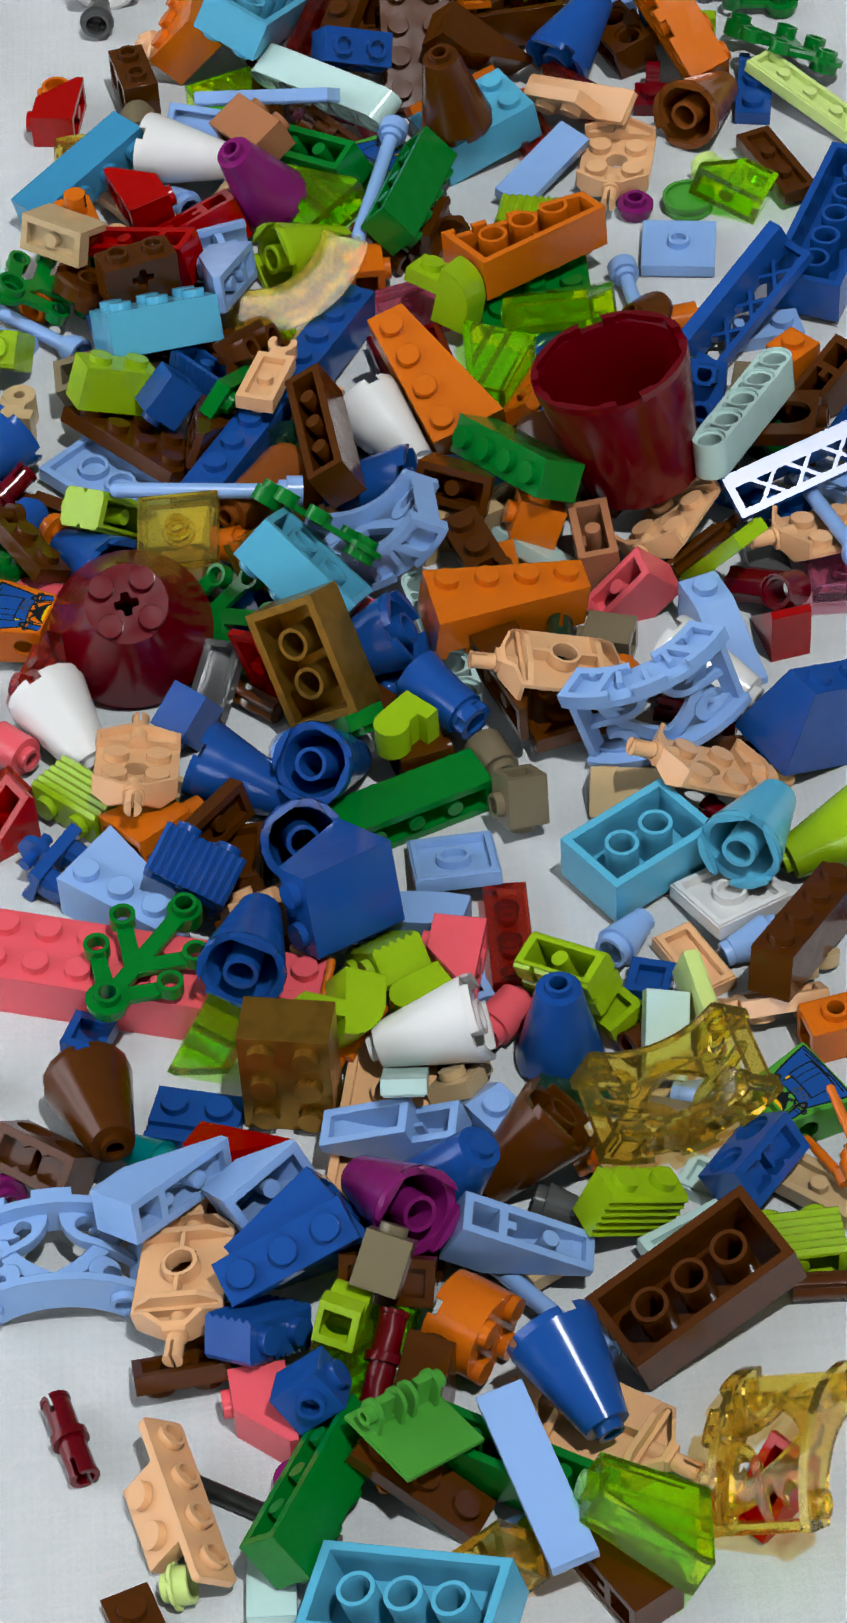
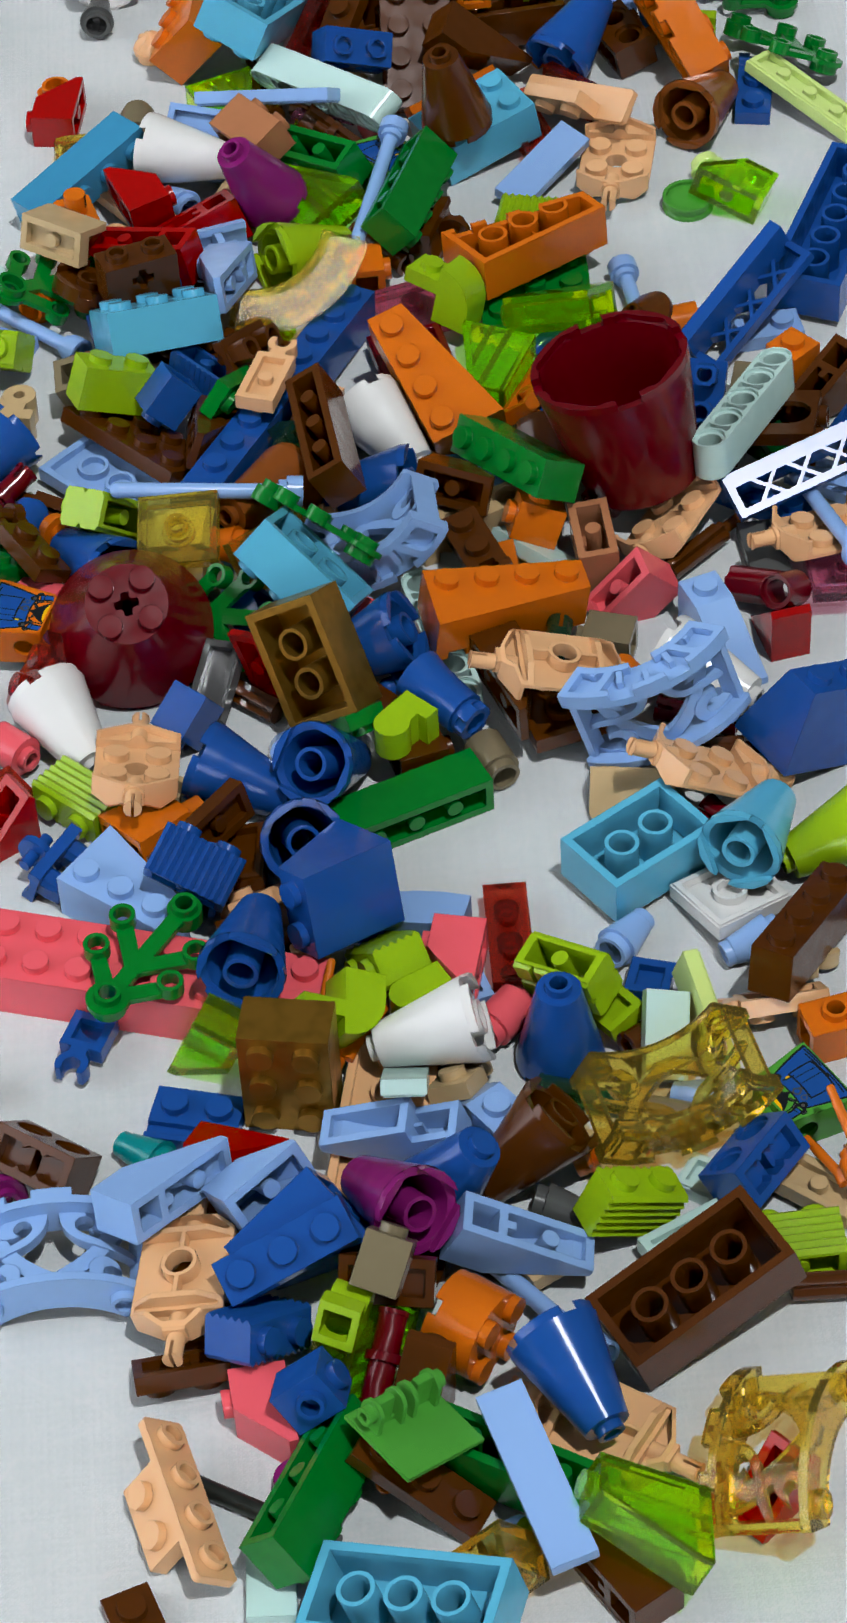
(69, 1439): dark red pin -> none
(94, 1098): reddish brown cone -> none
(133, 76): reddish brown brick -> none
(178, 1587): yellowish green plate -> none
(454, 862): light blue plate -> none
(519, 798): dark tan brick -> none
(635, 206): magenta plate -> none
(647, 91): dark red plate -> none
(678, 248): light blue plate -> none
(686, 937): light nougat tile -> none
(727, 549): lime tile -> none
(769, 151): reddish brown plate -> none

